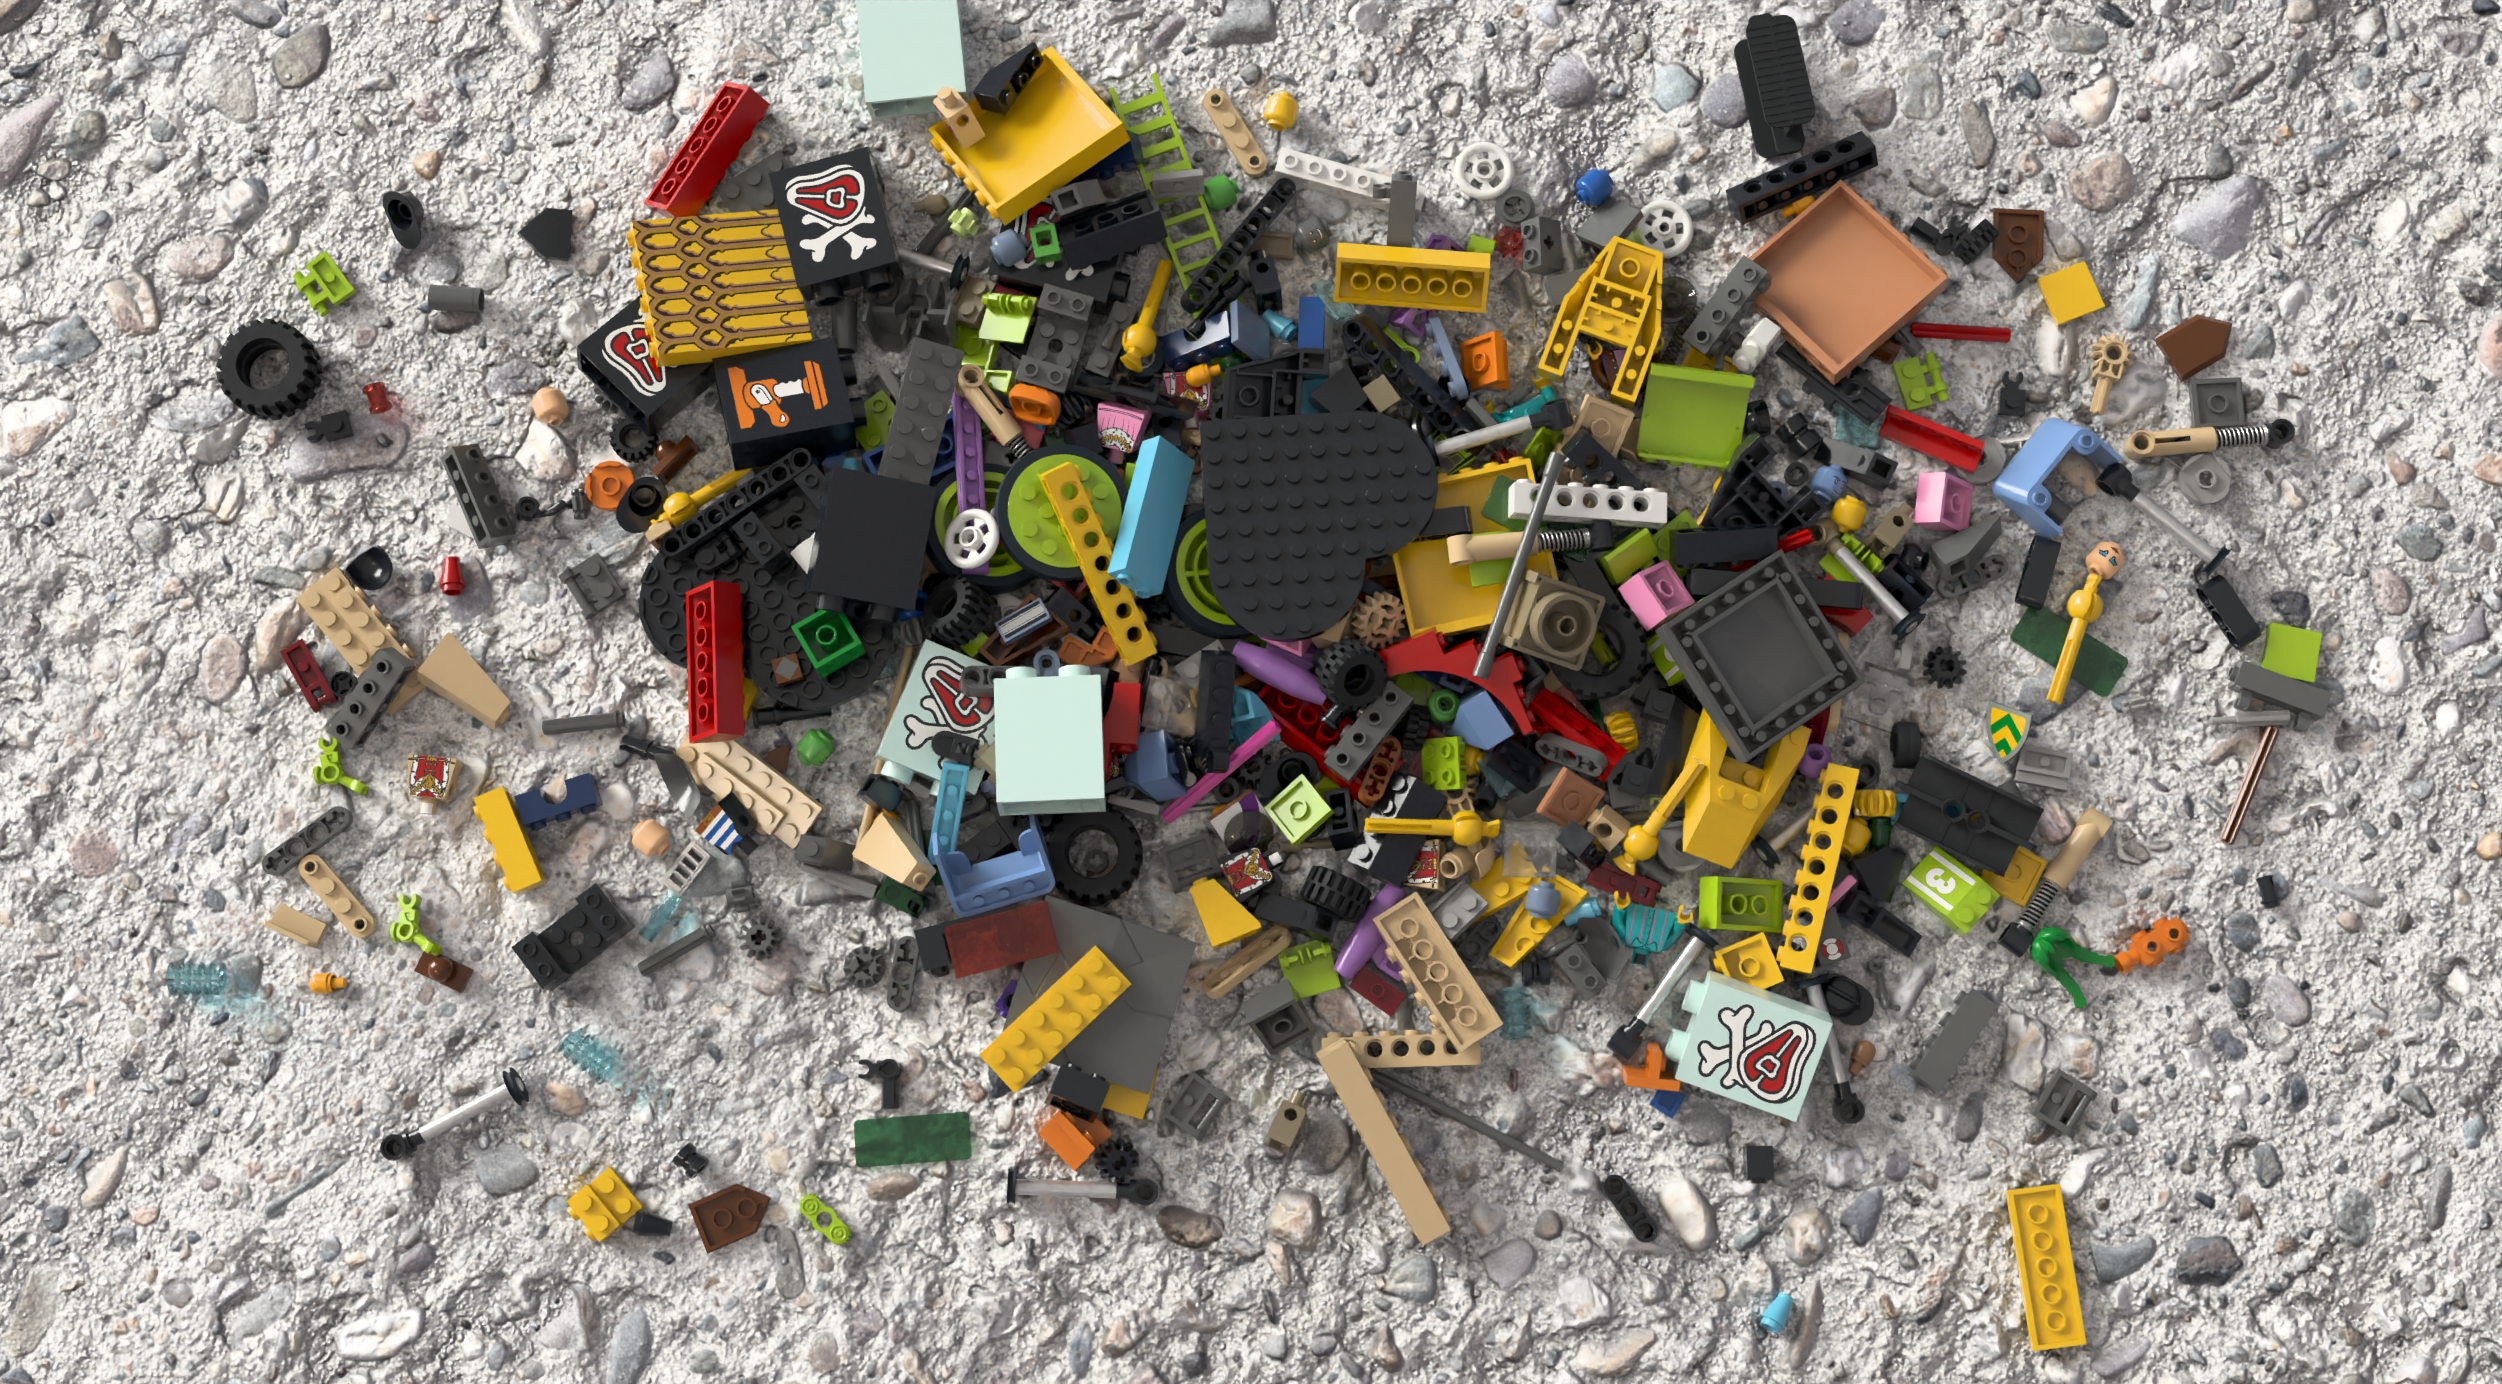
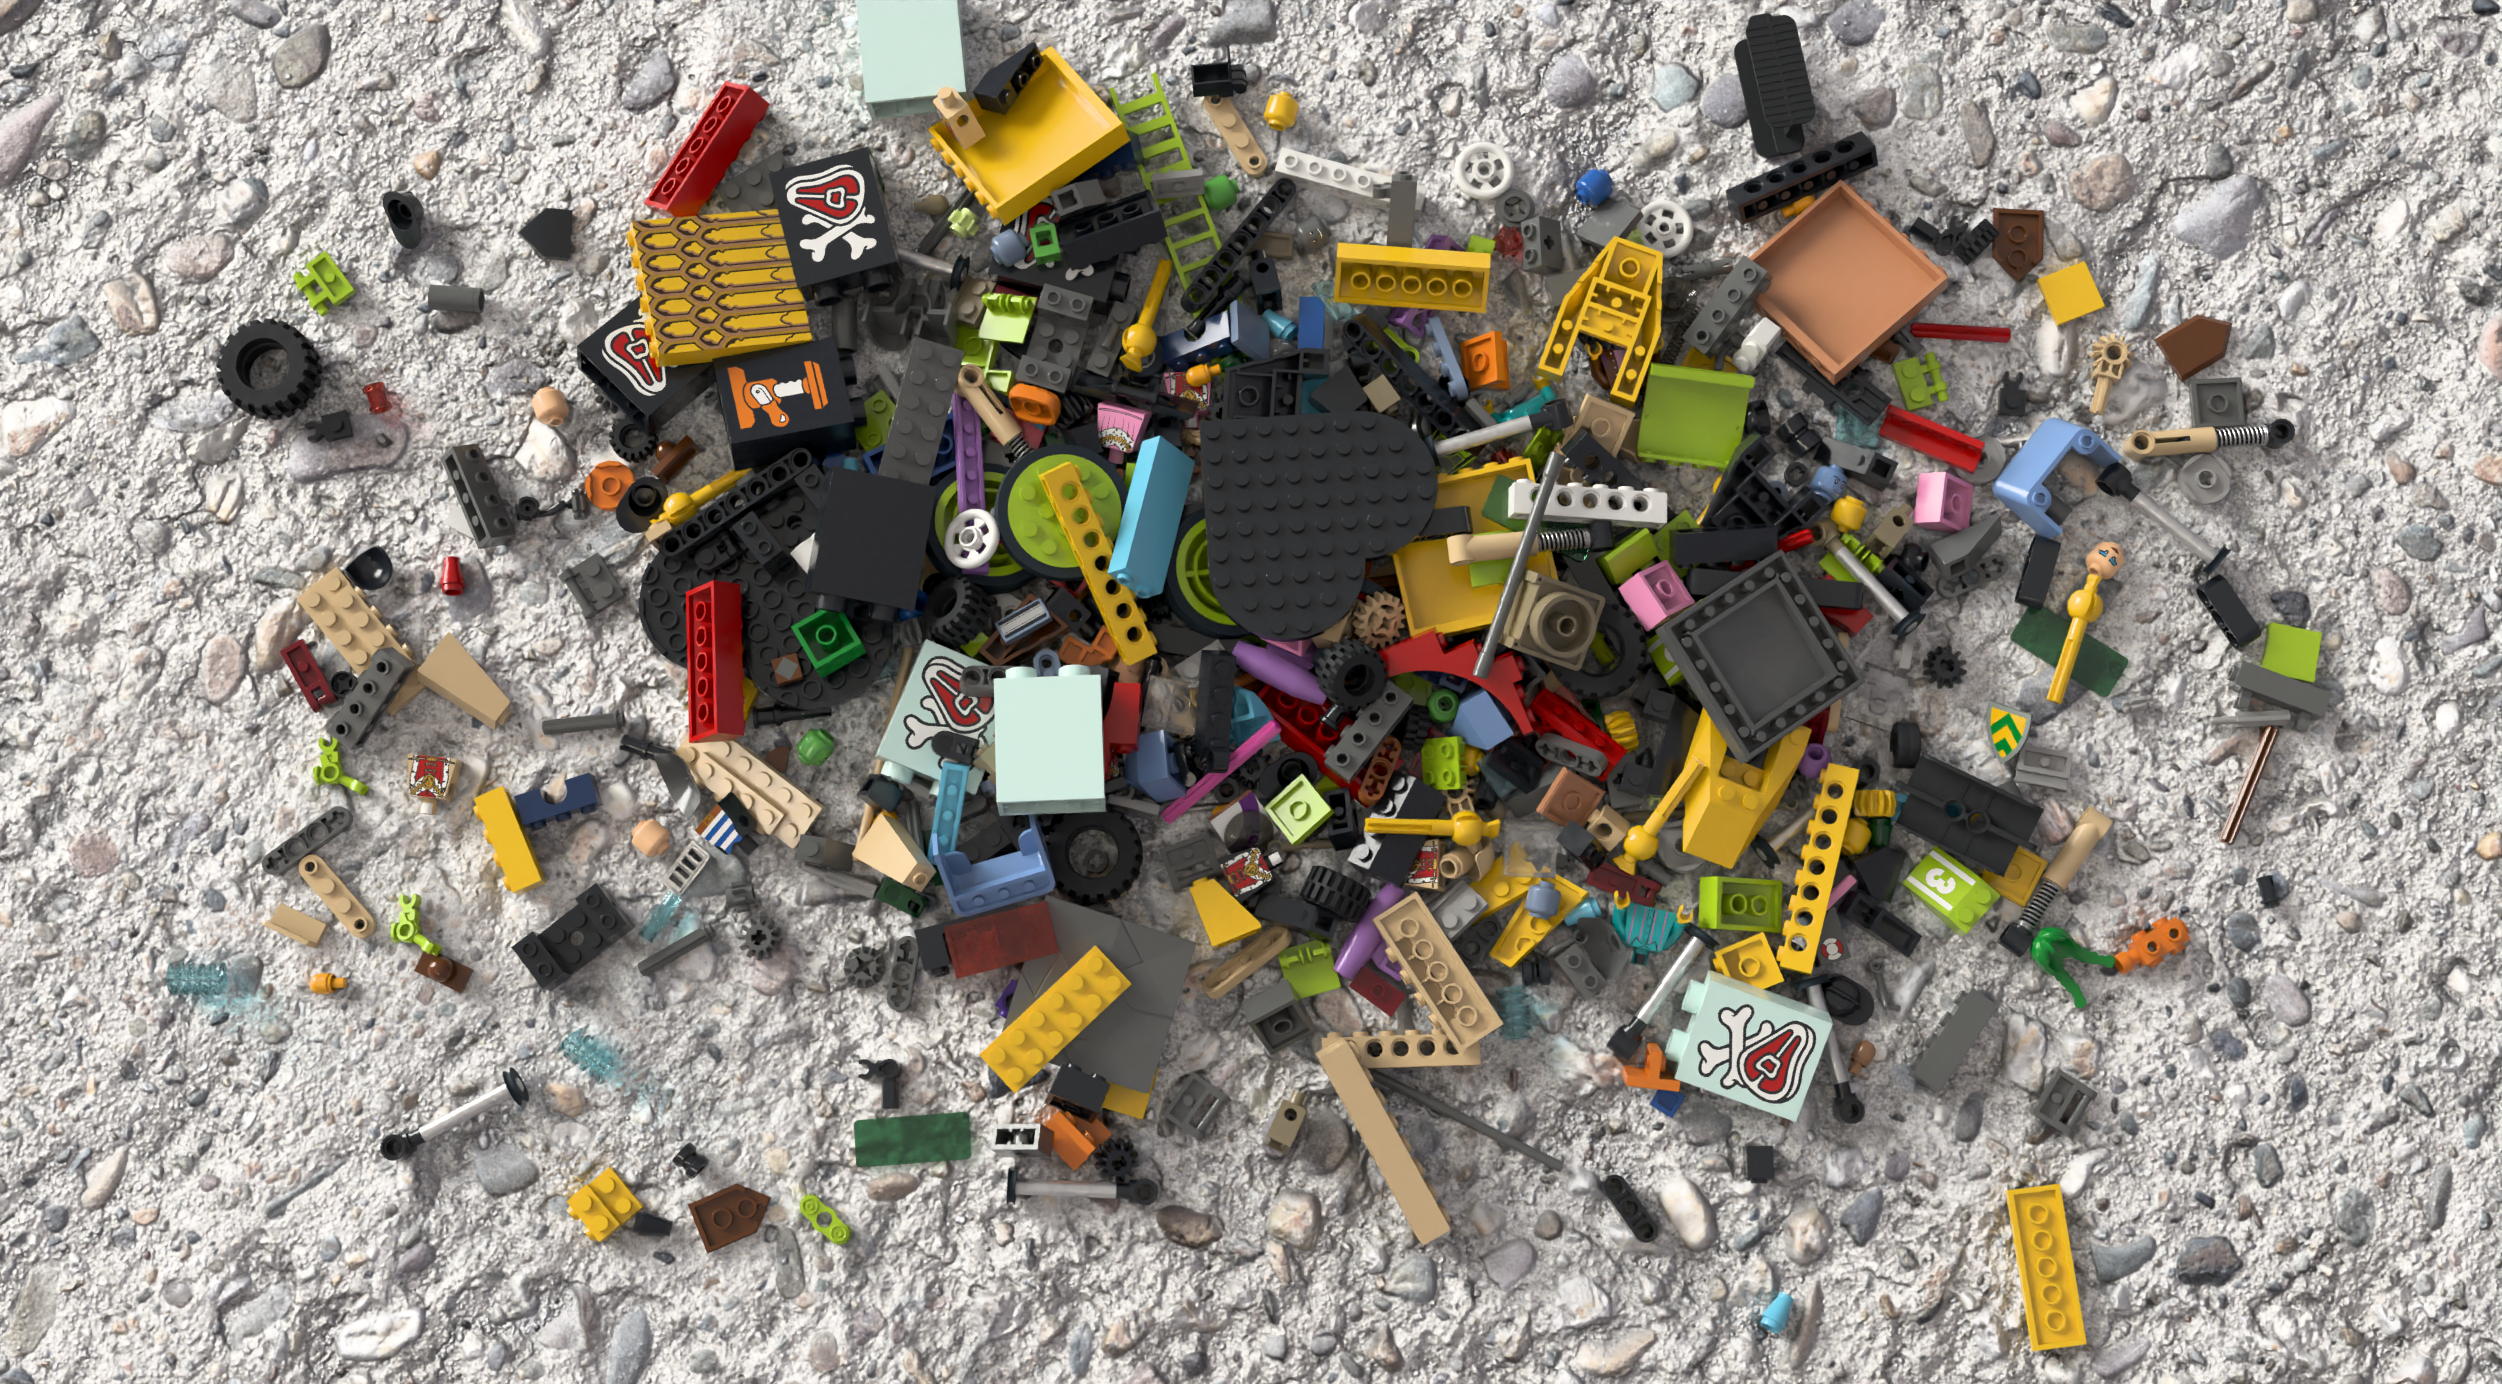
(1022, 1140): none -> dark grey brick
(1218, 79): none -> black piece
(1706, 269): none -> dark grey pin

